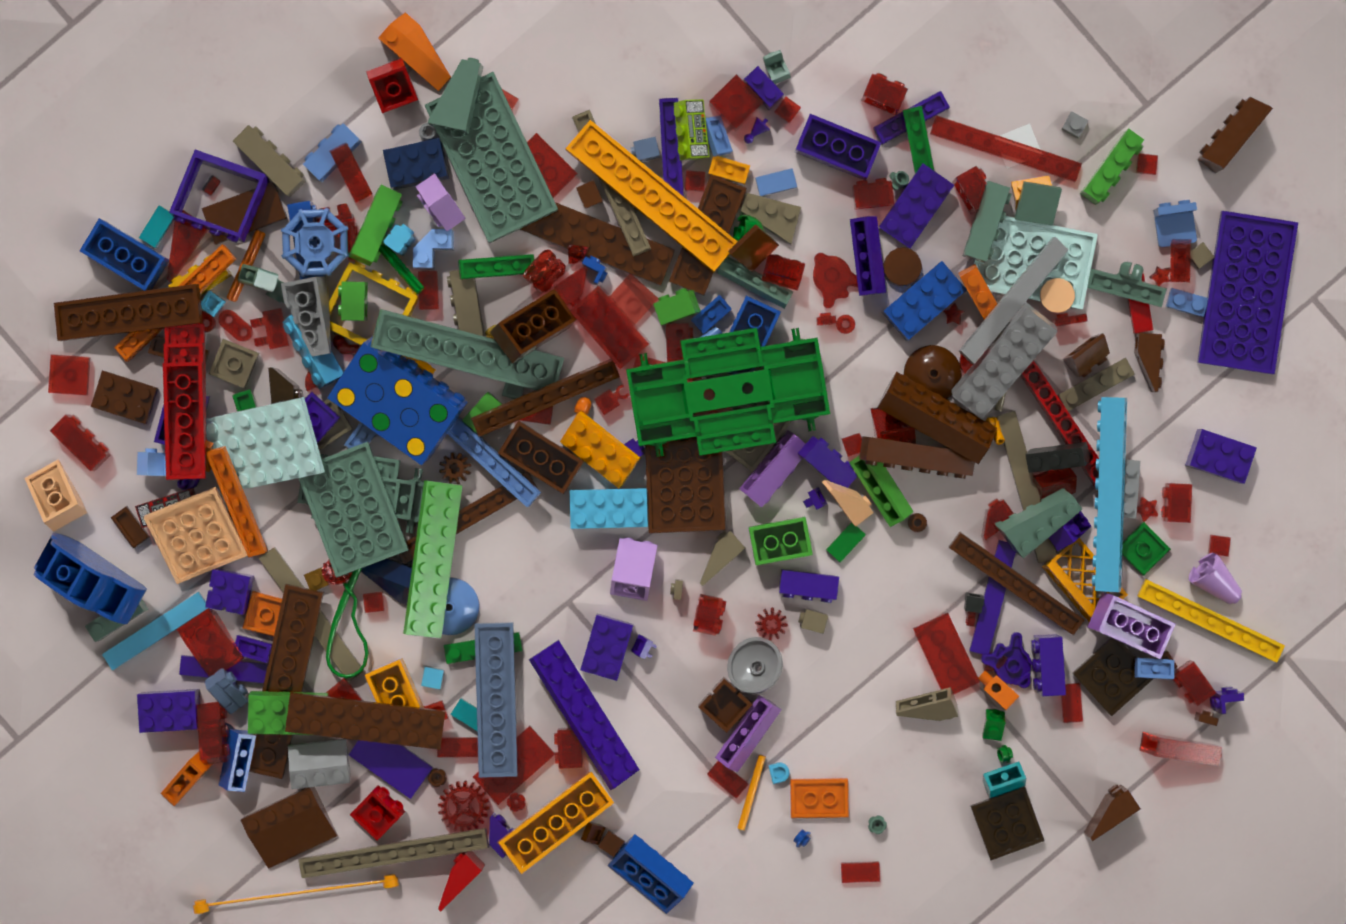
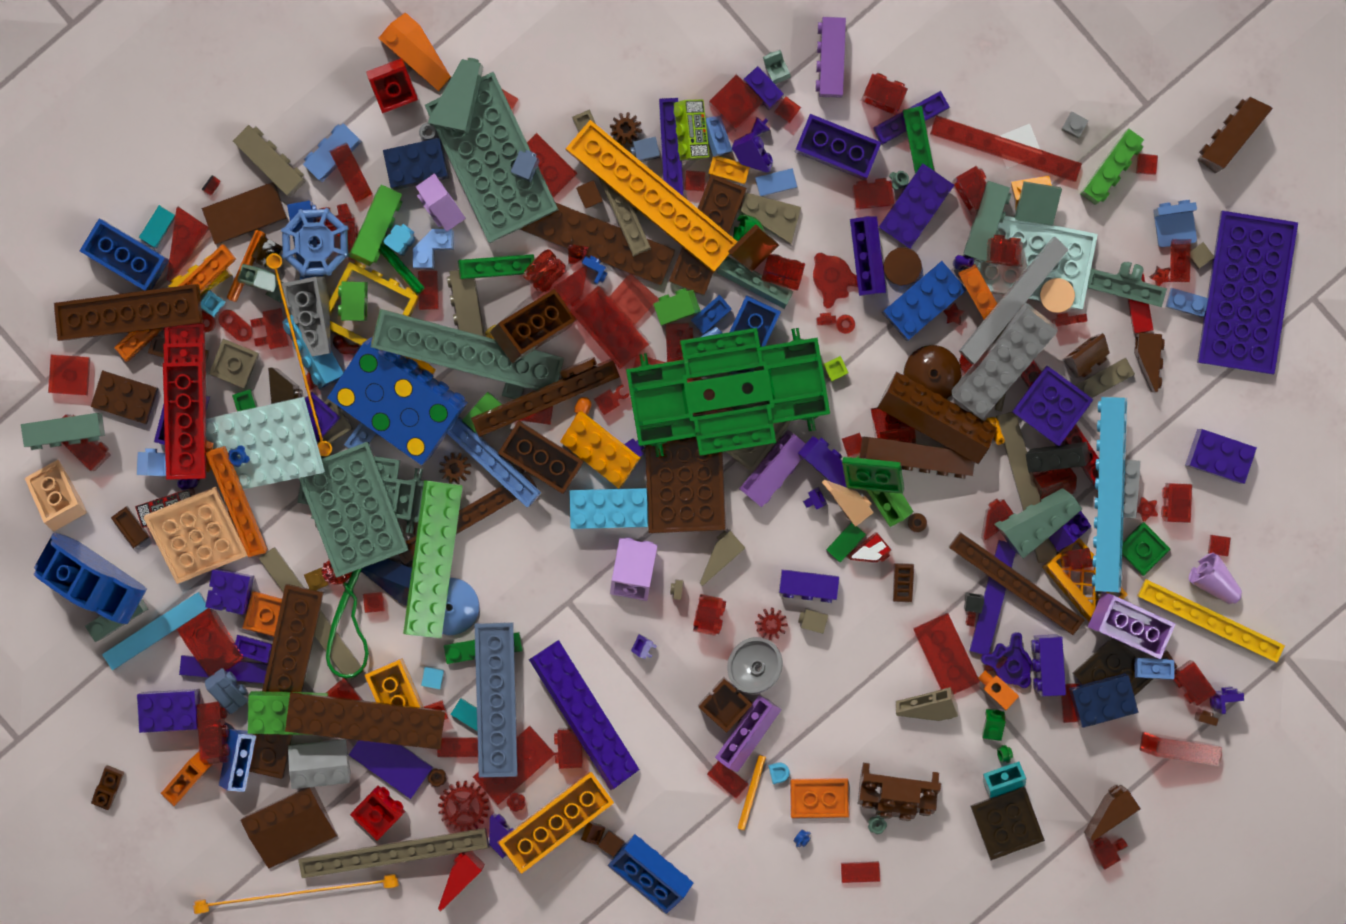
(63, 430): none -> sand green brick
(107, 787): none -> reddish brown slope
(199, 158): dark purple window -> none
(235, 460): none -> blue plate
(262, 248): none -> dark brown brick
(274, 261): none -> light orange piece
(525, 165): none -> sand blue brick
(578, 367): none -> reddish brown tile
(606, 647): dark purple brick -> none
(630, 122): none -> reddish brown gear
(751, 152): none -> dark purple slope
(780, 540): bright green brick -> none
(831, 57): none -> medium lavender brick
(835, 368): none -> lime plate
(871, 550): none -> slope
(873, 475): none -> green tile
(898, 795): none -> reddish brown piece
(903, 566): none -> reddish brown slope
(962, 261): none -> dark purple arm
(1005, 251): none -> clear red brick
(1052, 405): none -> dark purple plate
(1076, 559): none -> clear red brick
(1103, 700): none -> dark blue brick
(1106, 852): none -> clear red brick

